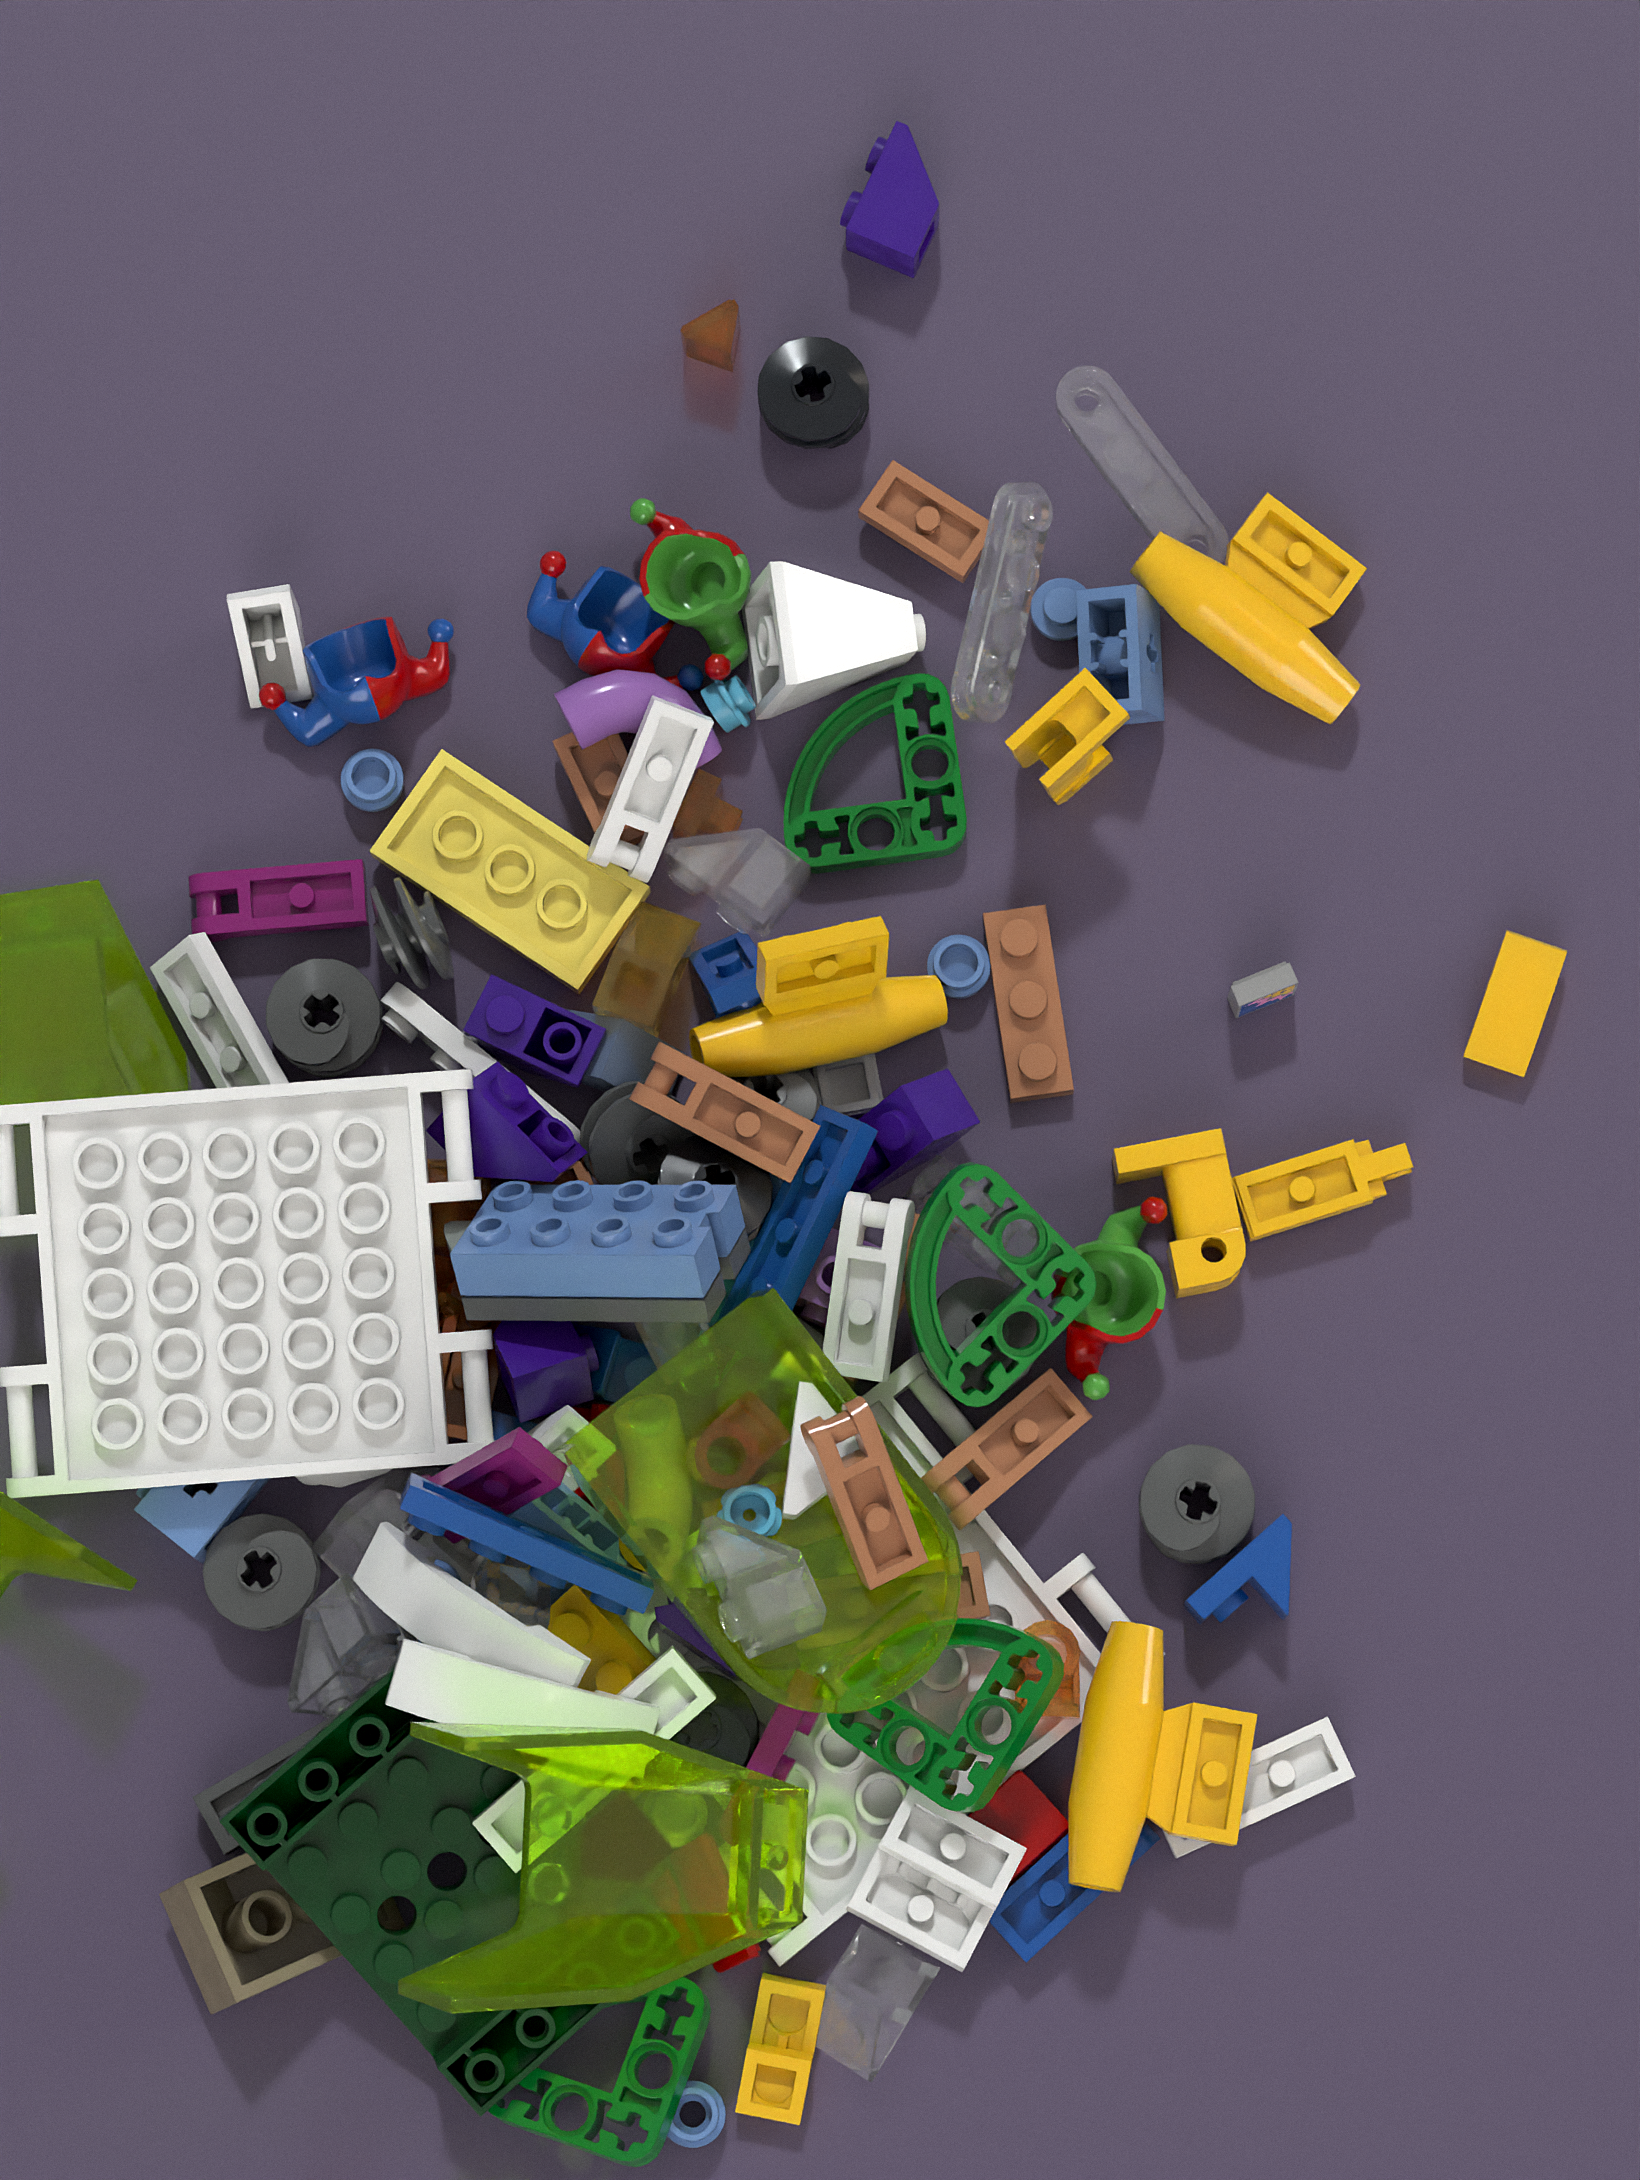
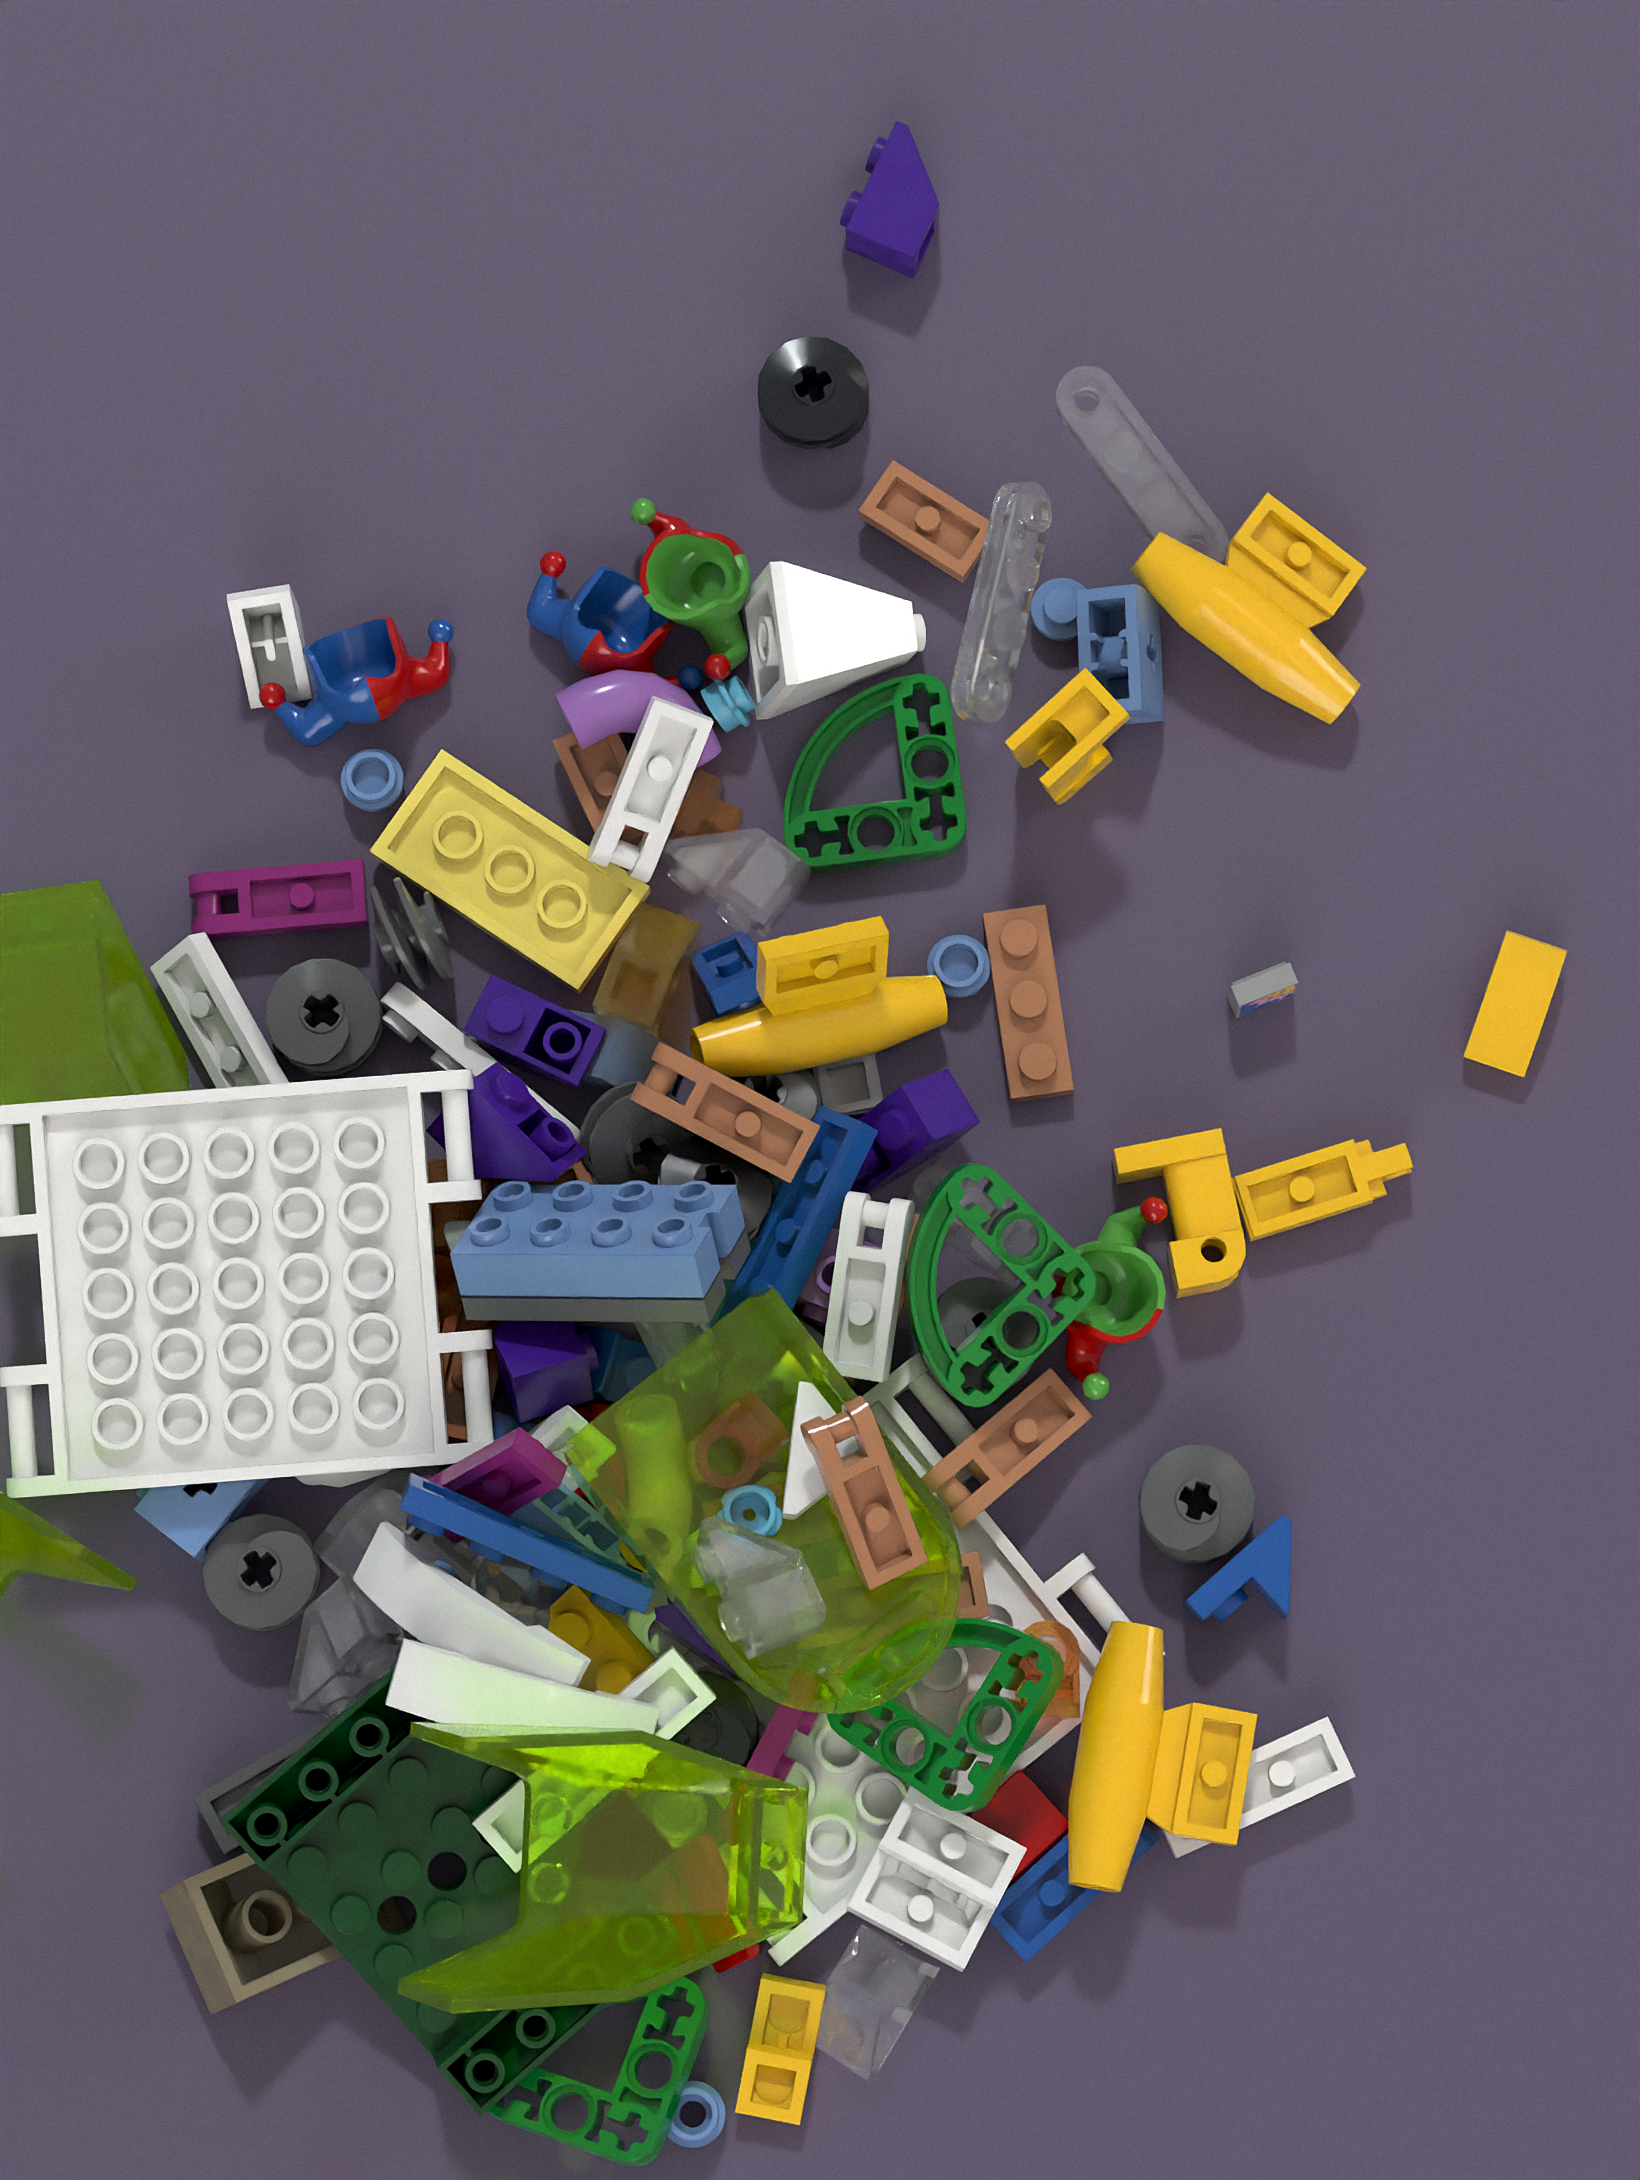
(714, 336): clear orange slope -> none

